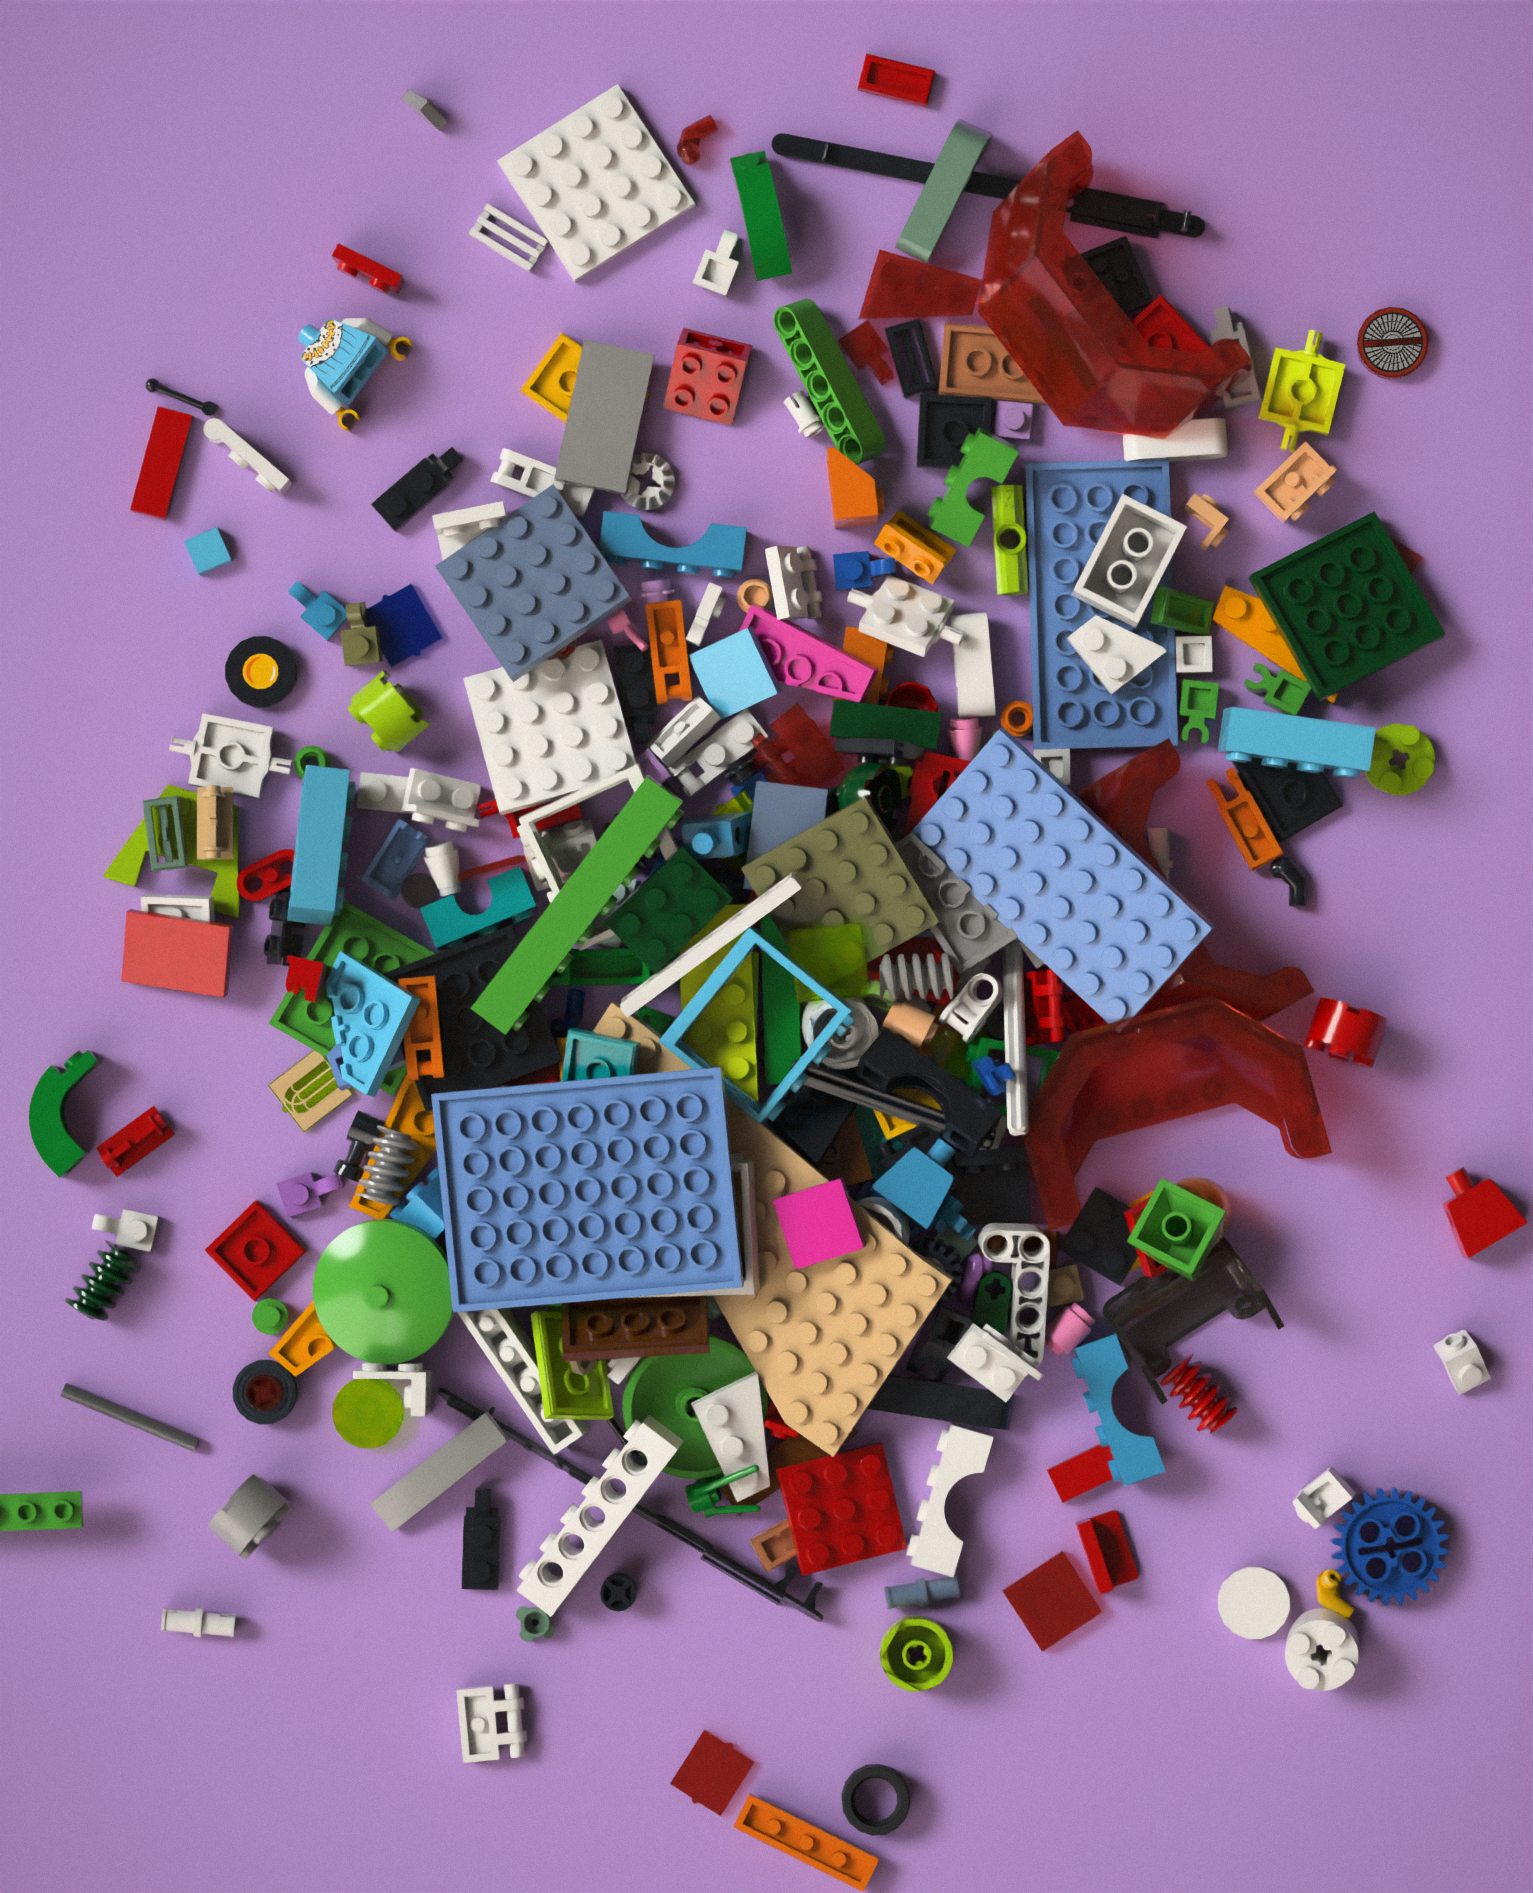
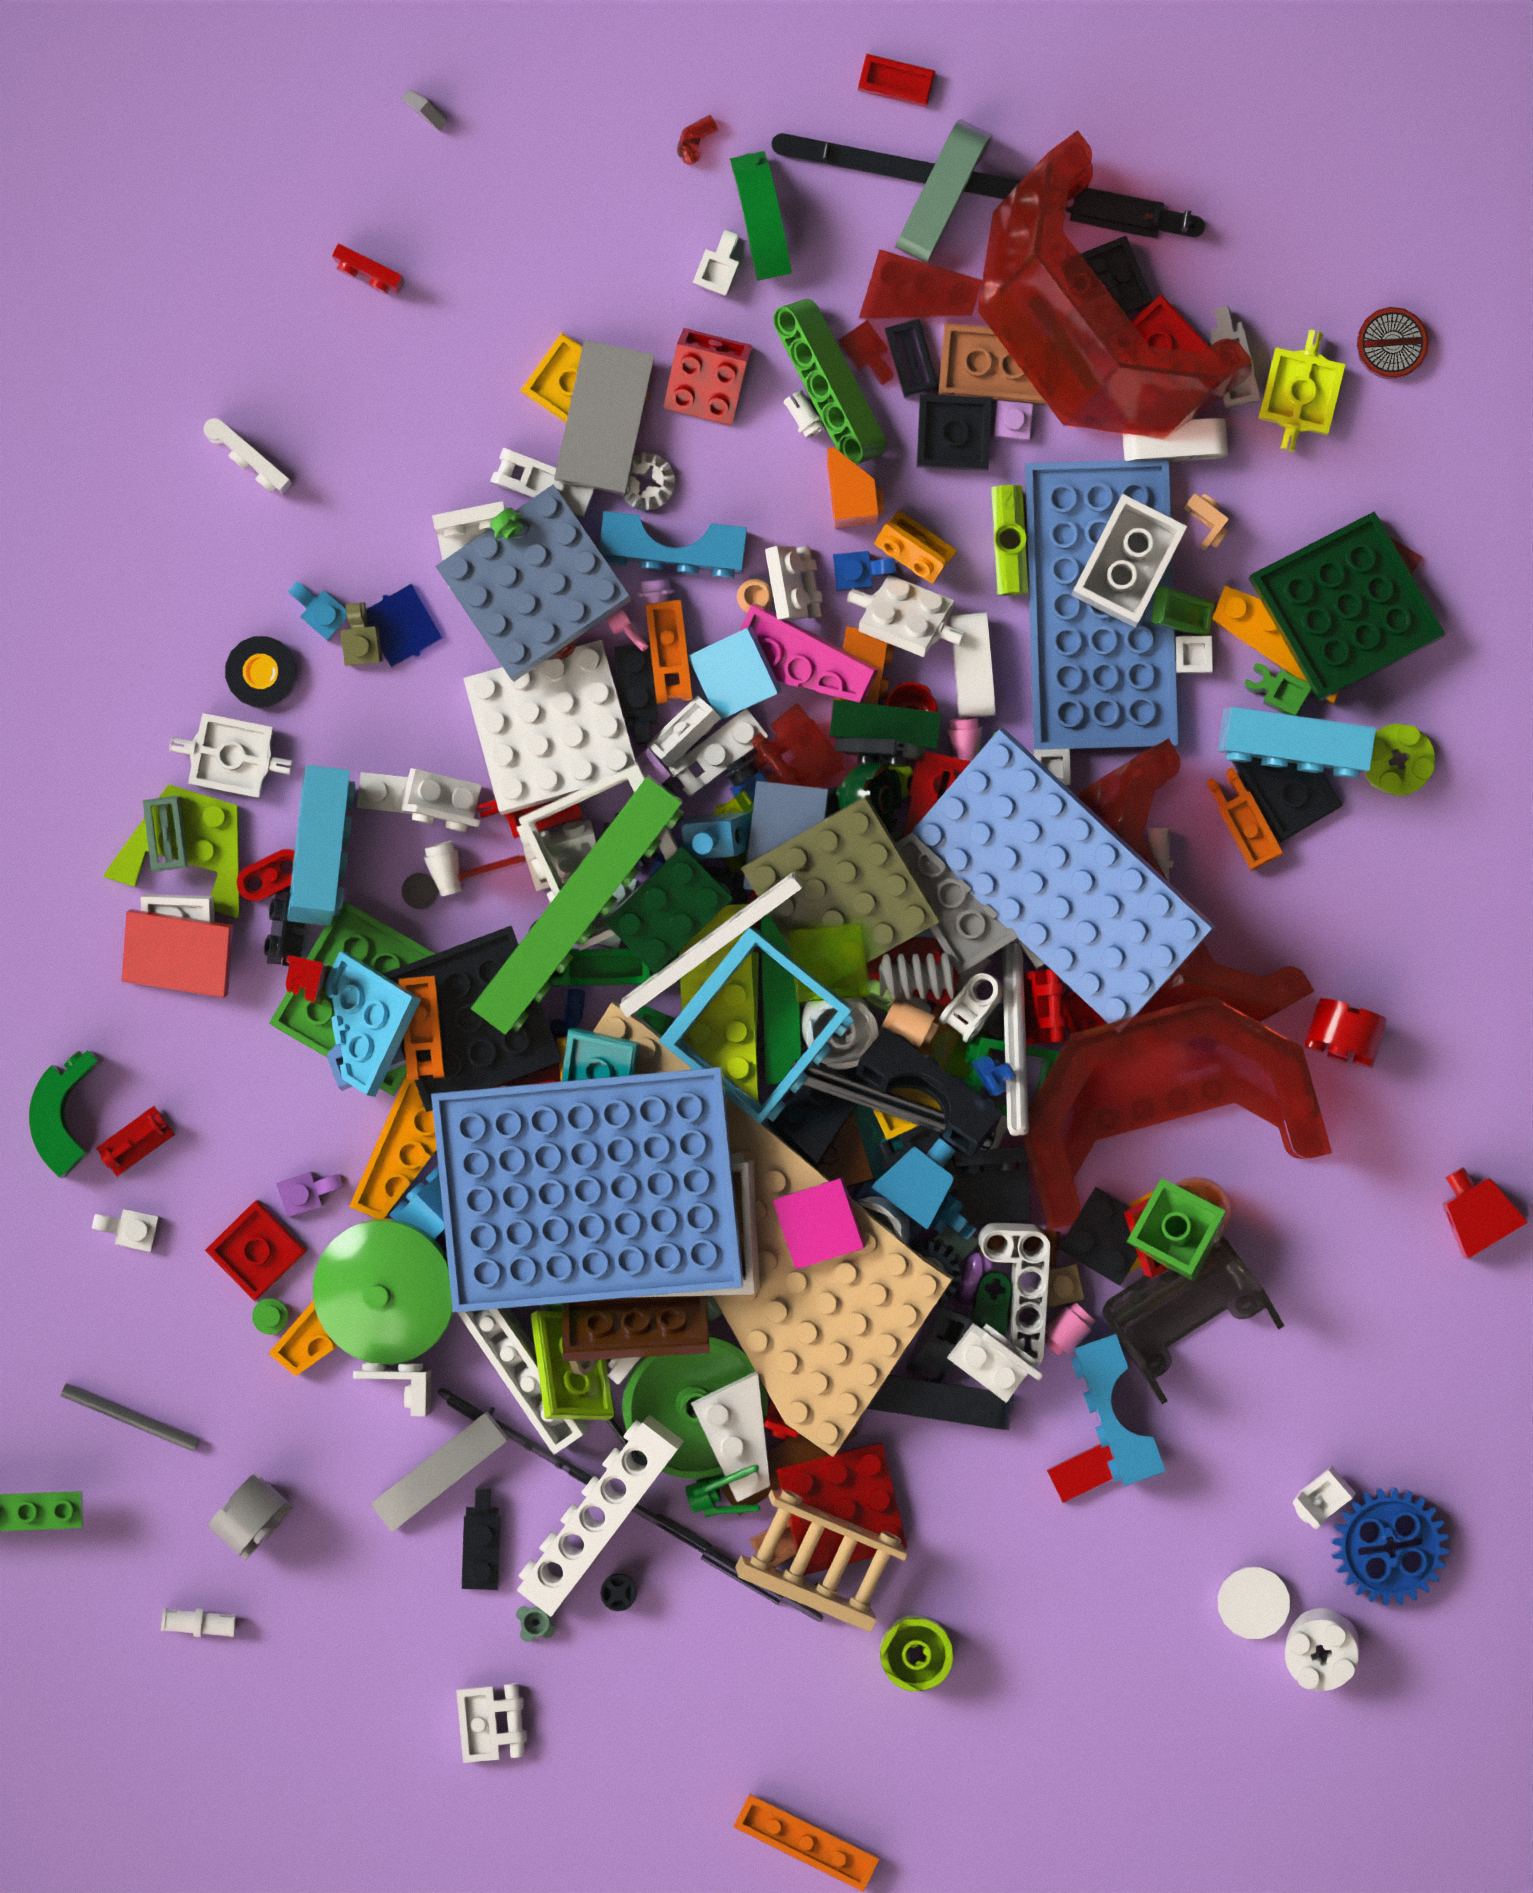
(104, 1282): dark green piece -> none
(161, 463): red tile -> none
(207, 408): black hinge -> none
(208, 551): medium azure tile -> none
(214, 822): tan hinge -> none
(256, 1401): black wheel -> none
(309, 752): bright green plate -> none
(309, 1090): piece -> none
(343, 359): torso -> none
(361, 1136): black leg -> none
(368, 1412): clear neon green tile -> none
(388, 712): lime brick -> none
(388, 1166): light grey piece -> none
(396, 859): medium blue hinge -> none
(416, 489): black hinge -> none
(482, 221): white tile -> none
(507, 524): none -> bright green plate
(510, 900): teal arch -> none
(596, 183): white plate -> none
(710, 606): white plate -> none
(712, 1772): clear red piece -> none
(824, 1595): none -> tan fence
(875, 1827): black tyre -> none
(922, 1592): sand blue pin -> none
(962, 1454): white arch -> none
(984, 457): bright green arch -> none
(1017, 707): orange plate -> none
(1052, 1600): clear red tile -> none
(1107, 1550): red panel -> none
(1113, 652): white wing -> none
(1198, 703): bright green plate -> none
(1199, 1395): red piece -> none
(1294, 877): black arm -> none
(1295, 482): light nougat bracket -> none
(1329, 1595): yellow arm -> none
(1462, 1361): white bracket -> none

